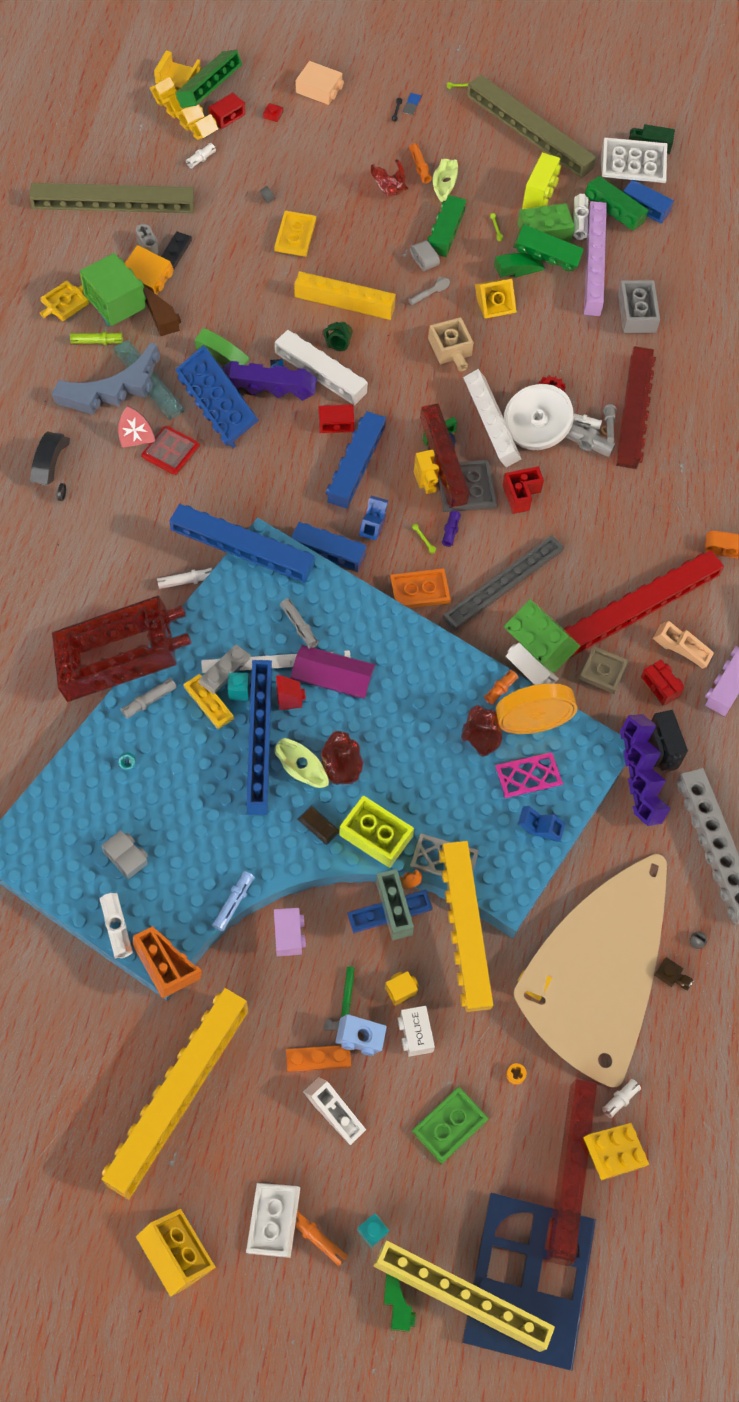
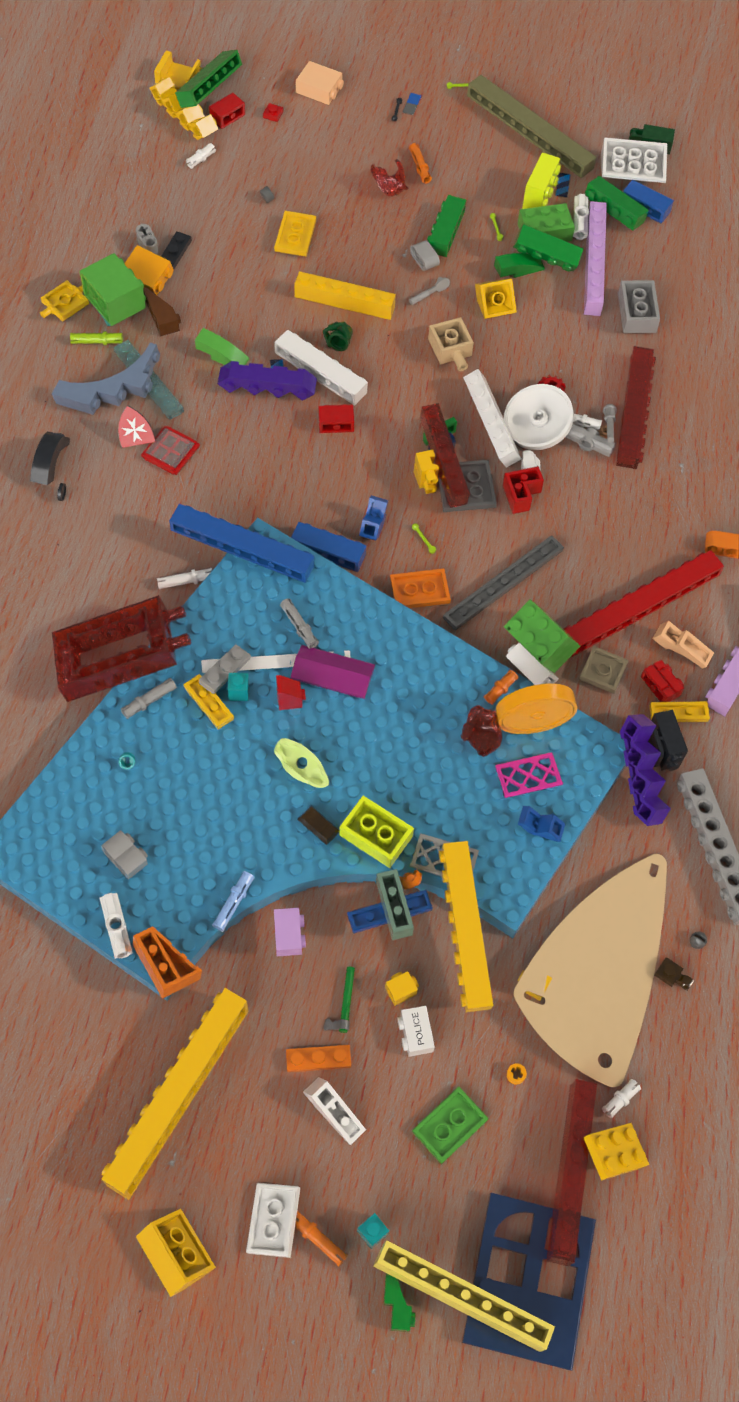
(112, 198): olive brick -> none
(216, 396): blue bracket -> none
(259, 738): blue brick -> none
(342, 759): clear red hair -> none
(356, 459): blue brick -> none
(372, 1032): light blue brick -> none
(446, 169): yellowish green piece -> none
(451, 528): dark purple pin -> none
(529, 460): none -> white rock
(563, 184): none -> sticker
(683, 710): none -> yellow plate

